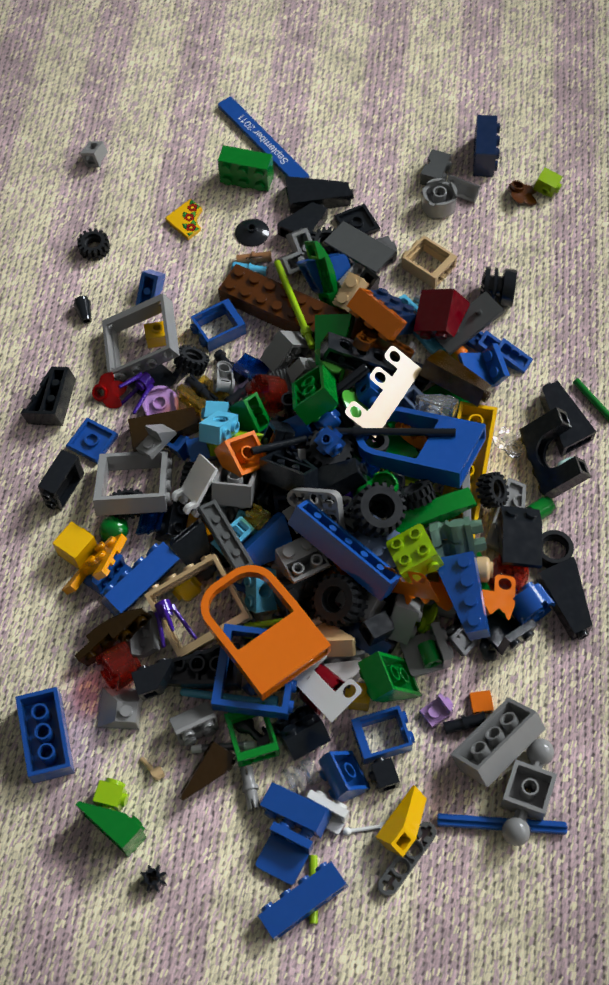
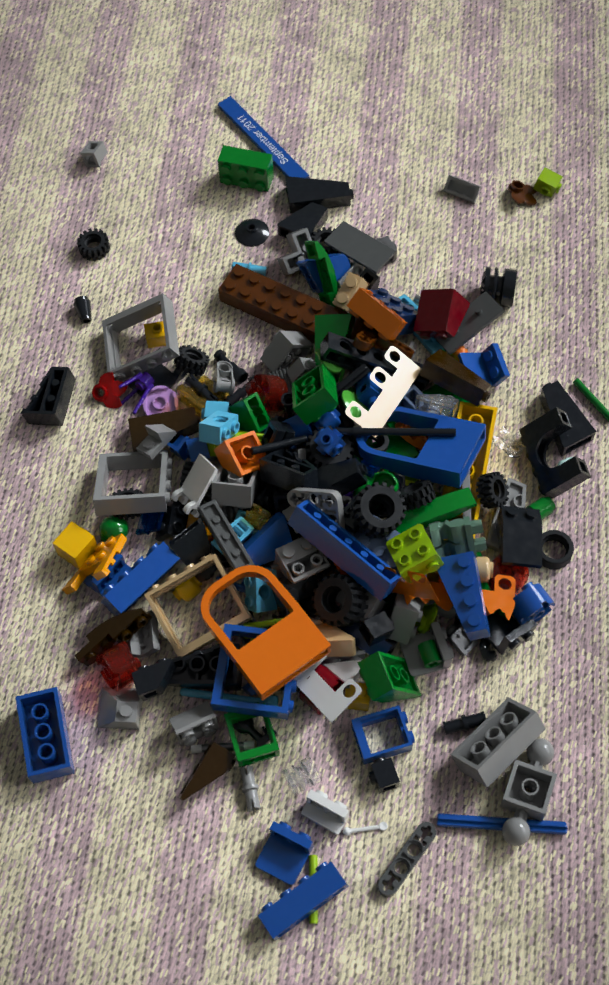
(61, 480): black window -> none
(92, 440): blue tile -> none
(111, 794): lime brick -> none
(117, 826): green slope -> none
(150, 285): blue slope -> none
(155, 884): black gear -> none
(157, 772): tan hand -> none
(165, 610): dark purple plant -> none
(185, 219): yellow tile -> none
(222, 308): blue window -> none
(244, 258): medium nougat pin -> none
(250, 366): clear blue piece -> none
(295, 810): blue brick -> none
(301, 732): black slope -> none
(305, 330): lime bar -> none
(343, 775): blue brick -> none
(359, 218): black tile -> none
(403, 825): yellow slope -> none
(425, 244): tan window -> none
(437, 711): lavender bracket -> none
(438, 166): dark grey brick -> none
(439, 198): light grey brick -> none
(481, 701): orange tile -> none
(486, 145): dark blue brick -> none
(512, 355): blue slope -> none
(566, 590): black slope -> none

